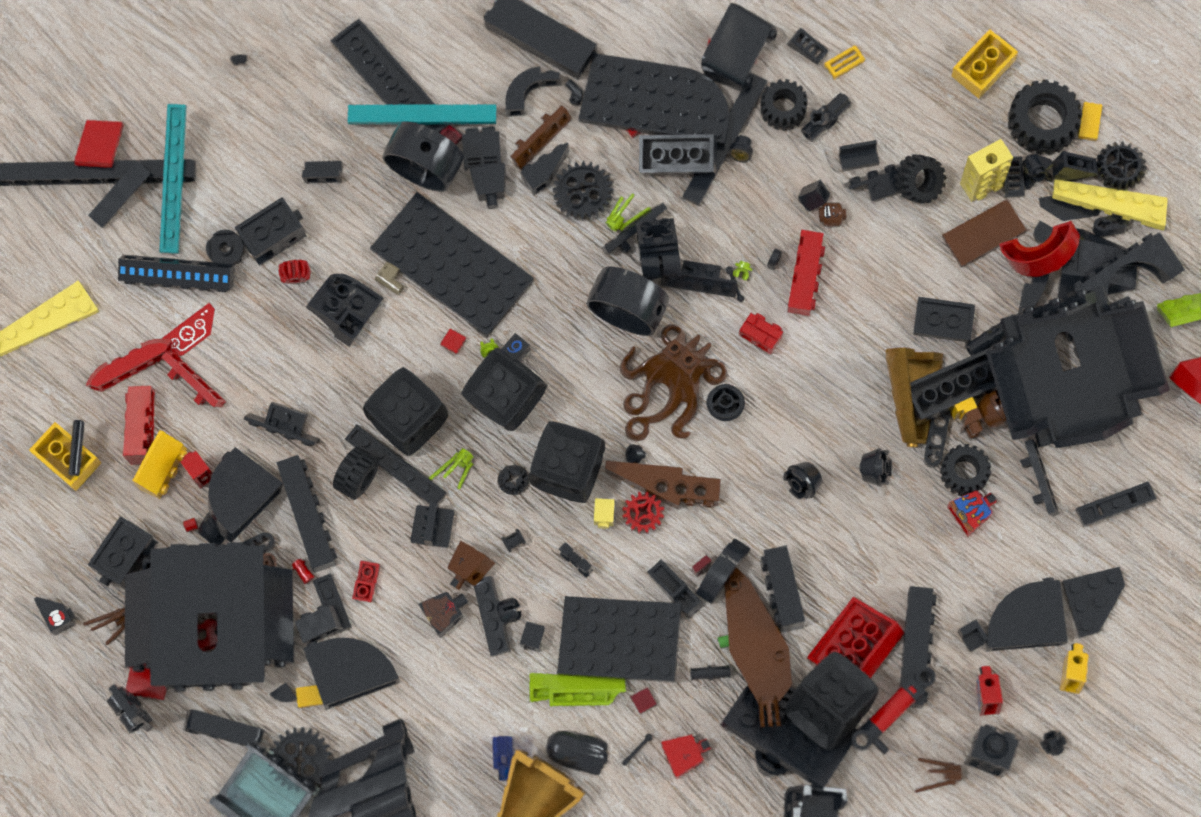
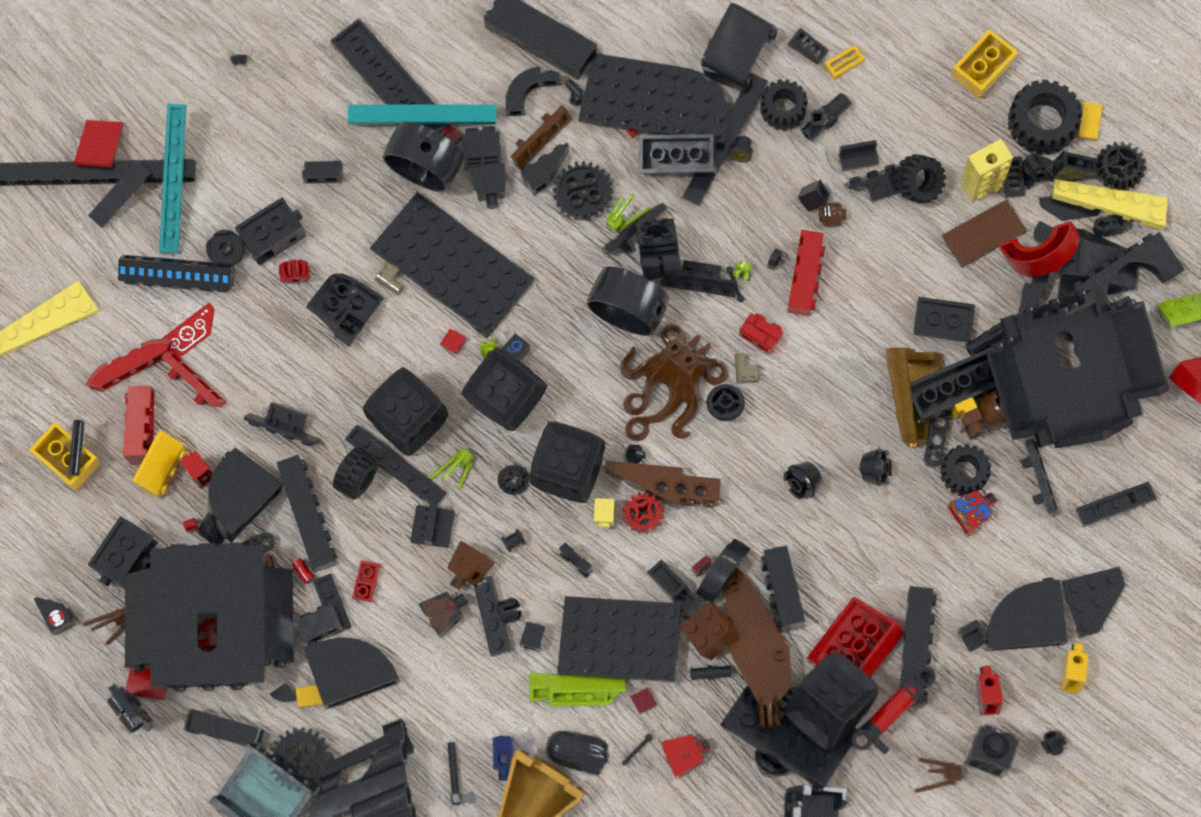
(455, 797): none -> black piece
(710, 630): none -> reddish brown brick
(744, 372): none -> dark tan piece

